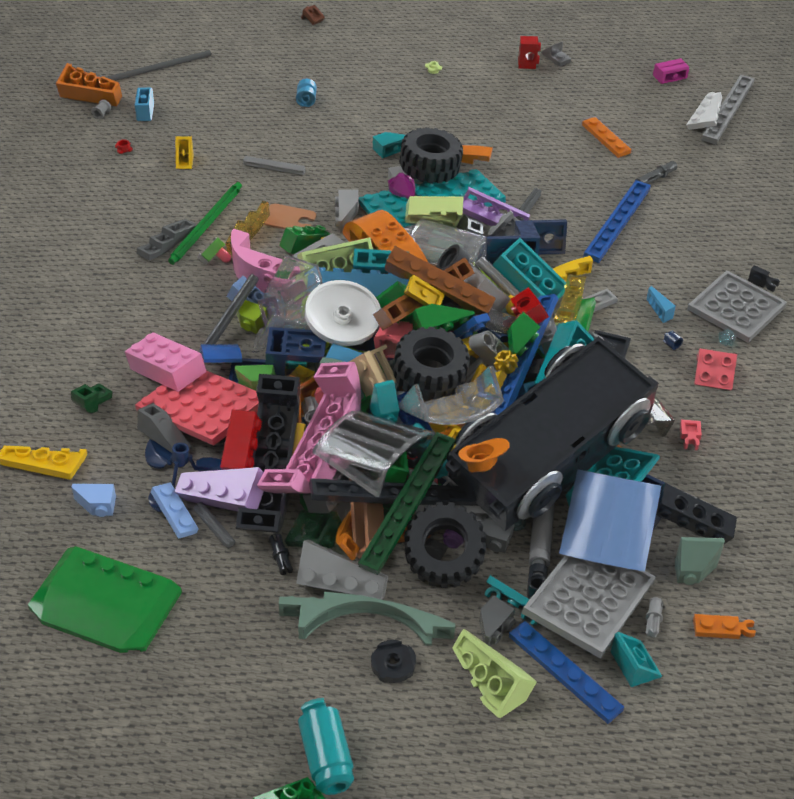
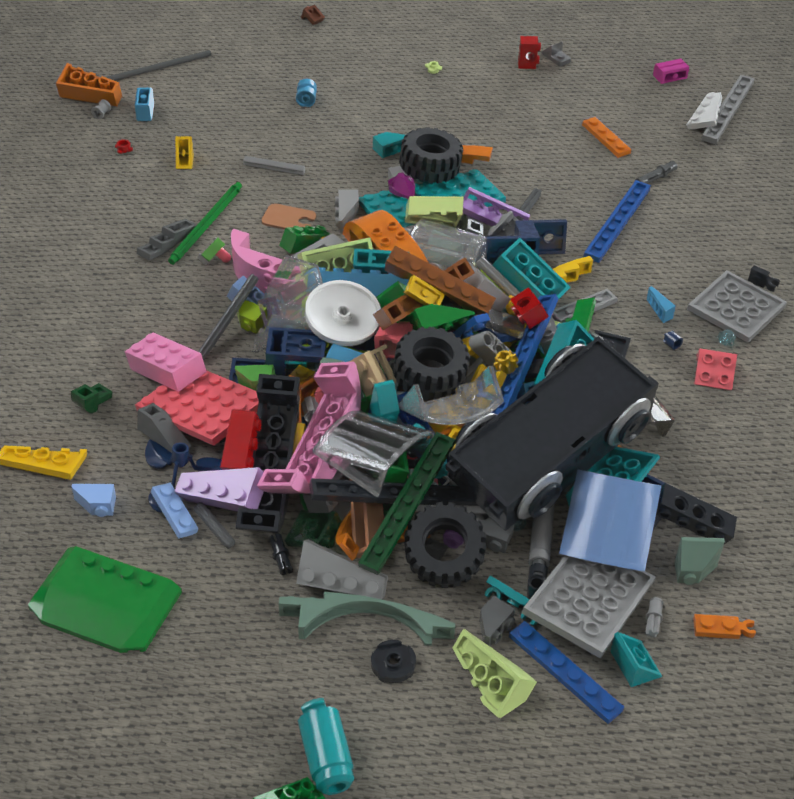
(220, 353): blue slope -> none
(252, 223): clear yellow slope -> none
(451, 256): black tyre -> none
(483, 455): orange piece -> none
(522, 332): green slope -> none
(571, 300): clear yellow slope -> none
(691, 432): coral plate -> none

